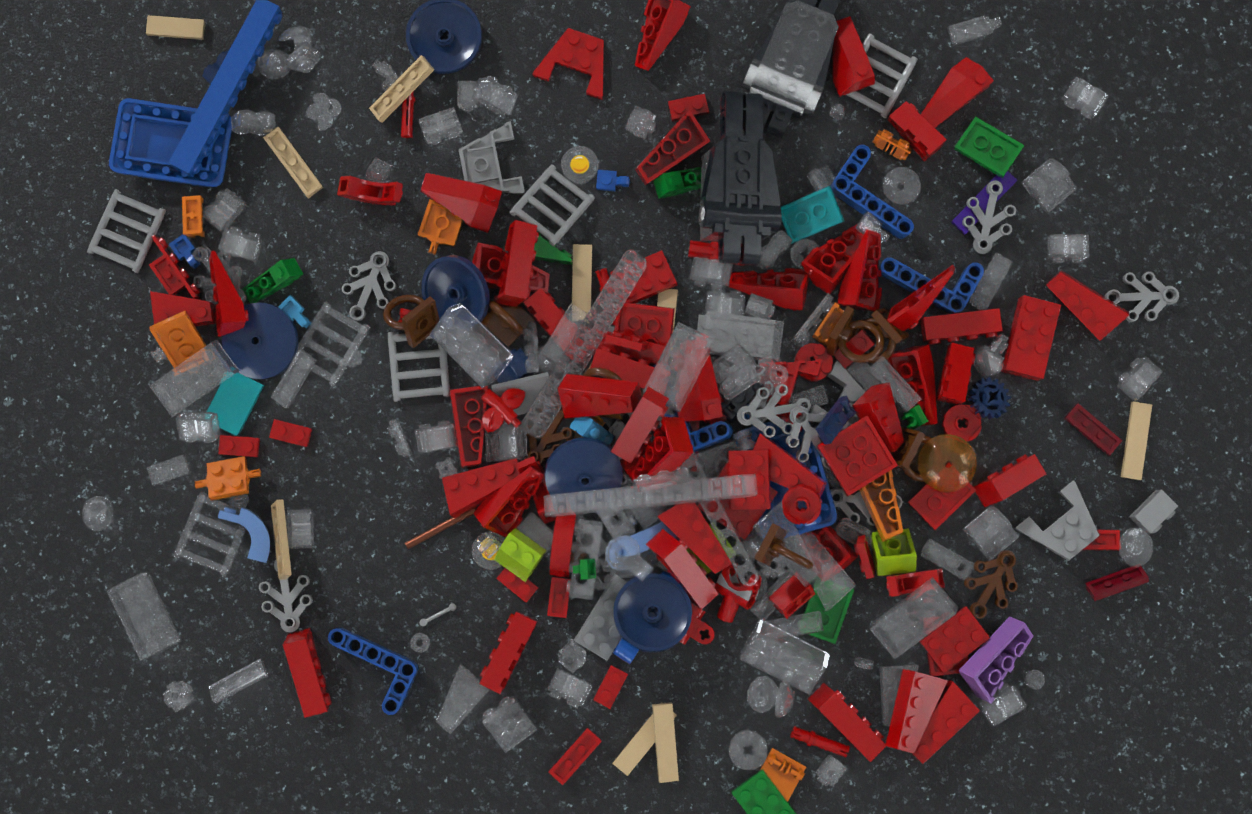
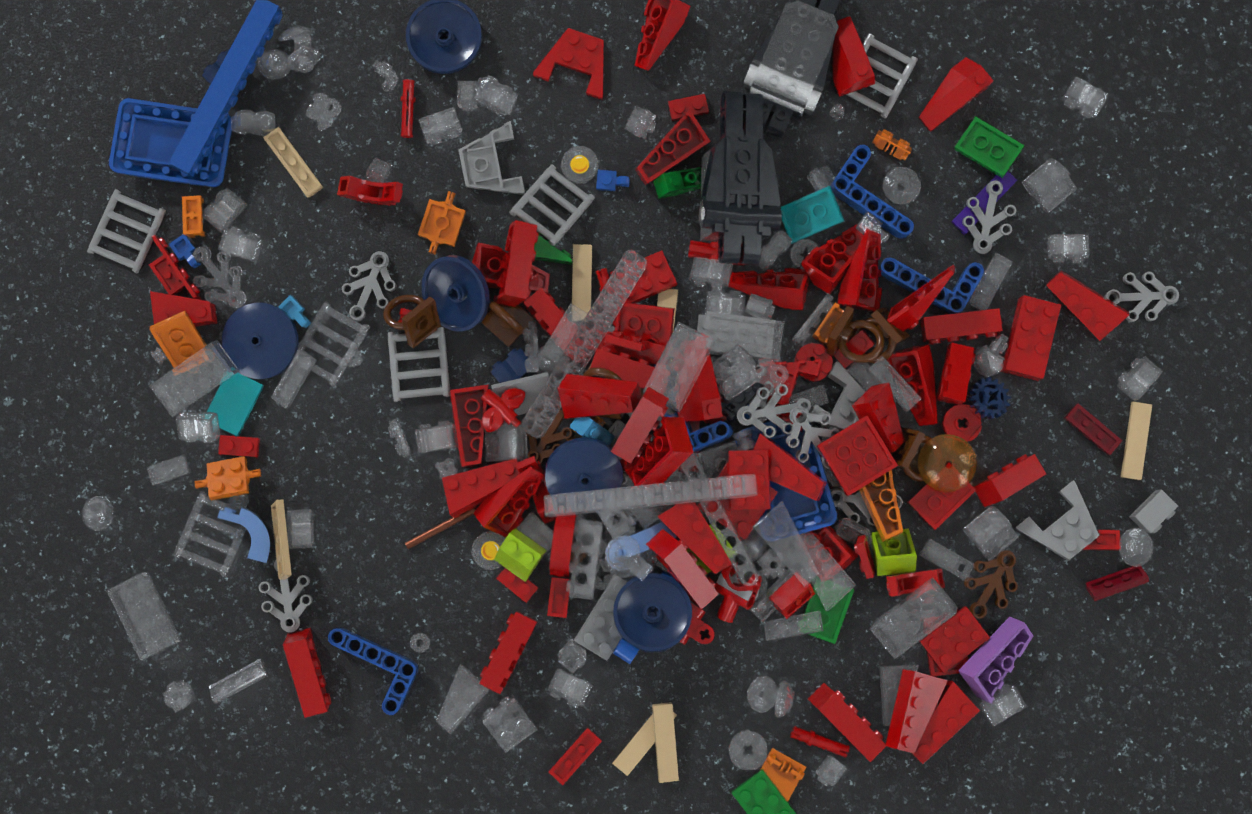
(175, 27): tan tile -> none
(229, 308): red wedge -> none
(273, 280): green slope -> none
(290, 433): red plate -> none
(401, 88): tan tile -> none
(423, 622): light grey hinge -> none
(467, 200): red wedge -> none
(471, 345): clear brick -> none
(489, 545): clear tile -> none
(586, 568): green tile -> none
(610, 686): red plate -> none
(663, 479): clear hinge -> none
(774, 546): reddish brown tile -> none
(784, 656): clear brick -> none
(802, 515): red plate -> none
(835, 420): dark blue plate -> none
(864, 663): clear tile -> none
(915, 417): green tile -> none
(916, 130): red wedge -> none
(972, 29): clear hinge -> none
(1034, 679): clear tile -> none

